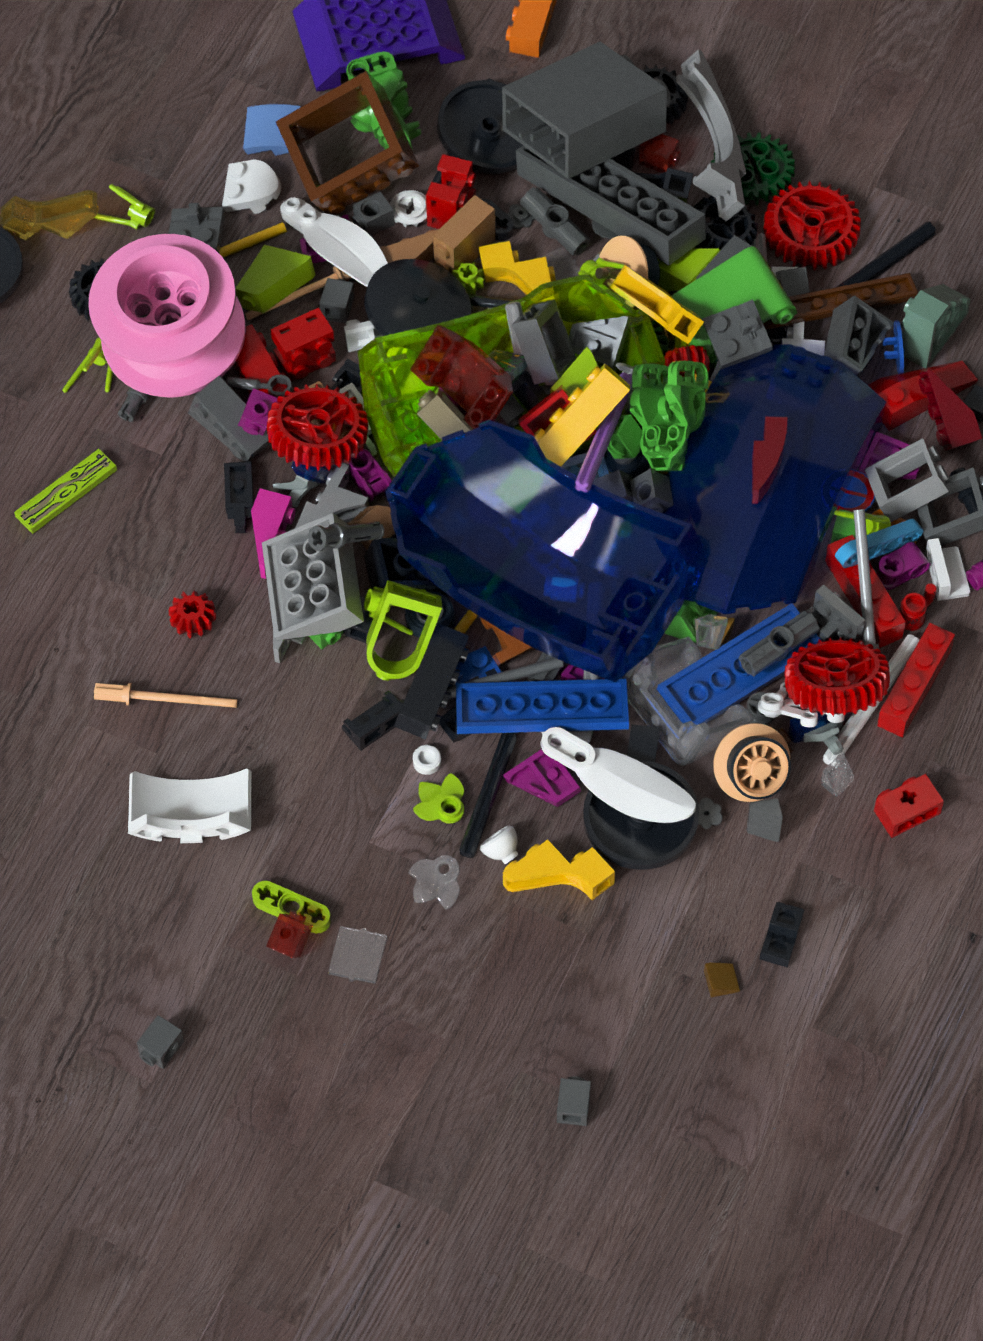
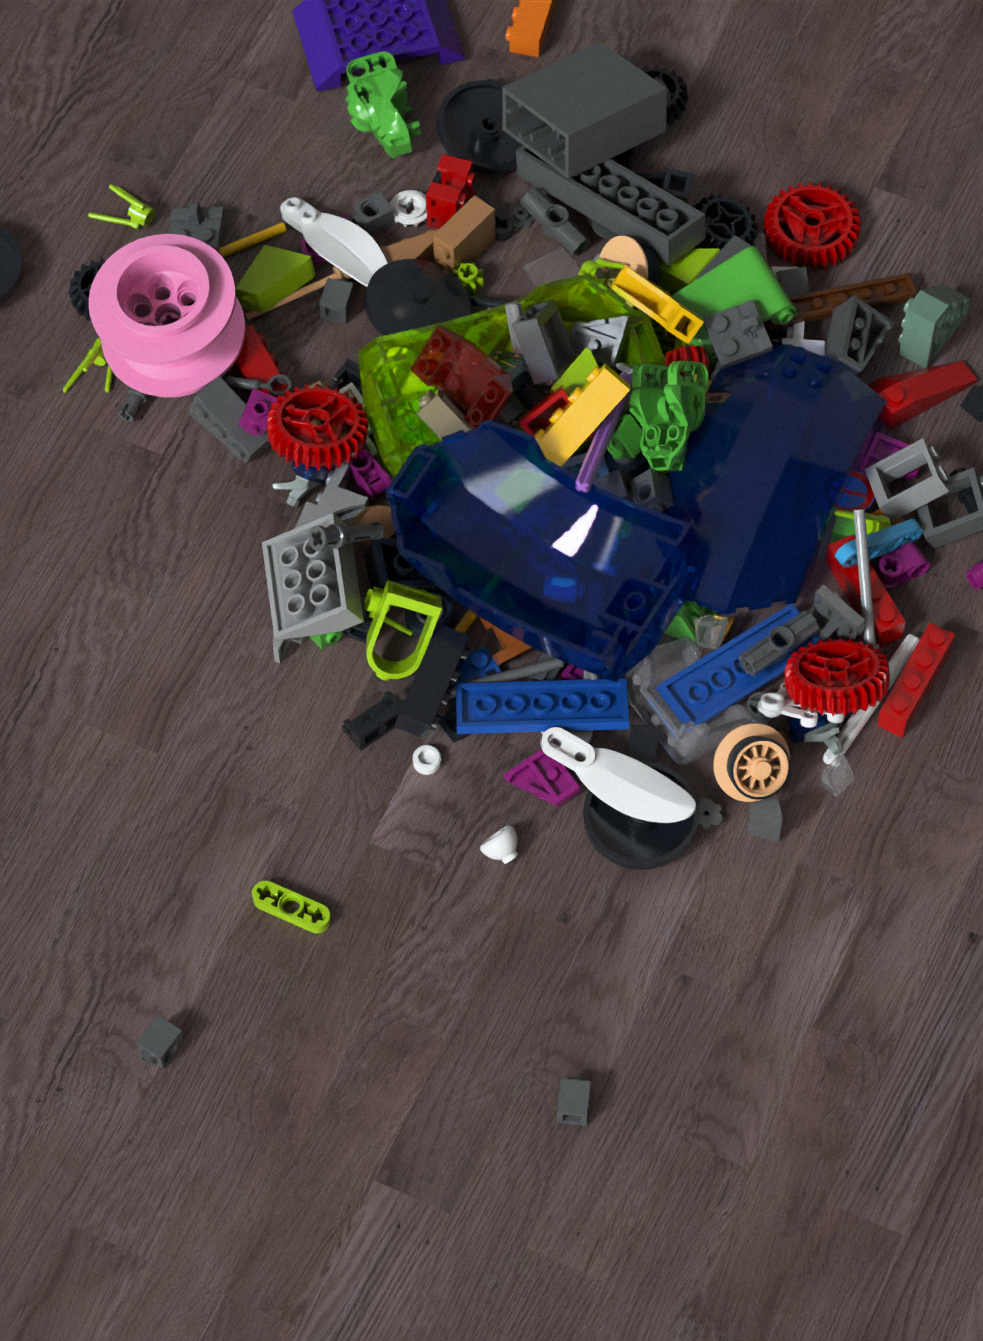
(59, 216): clear yellow arch -> none
(65, 491): lime tile -> none
(123, 693): light nougat piece -> none
(189, 807): white panel -> none
(192, 614): red gear -> none
(238, 493): black hinge -> none
(250, 186): white slope -> none
(262, 131): medium blue slope -> none
(270, 518): dark pink slope -> none
(290, 934): clear red brick -> none
(304, 346): red piece -> none
(357, 954): clear piece -> none
(359, 334): white hips -> none
(365, 177): reddish brown window -> none
(434, 884): clear plate -> none
(438, 798): lime plate -> none
(487, 795): black axle -> none
(503, 264): yellow arch -> none
(548, 867): yellow arch -> none
(660, 153): clear red brick -> none
(721, 979): pearl gold slope -> none
(724, 176): light grey slope -> none
(768, 456): dark red slope -> none
(770, 162): dark green gear -> none
(782, 934): black slope -> none
(892, 255): black axle -> none
(895, 806): red brick -> none
(897, 341): blue piece -> none
(914, 607): red piece -> none
(946, 571): white panel -> none
(952, 416): dark red slope -> none

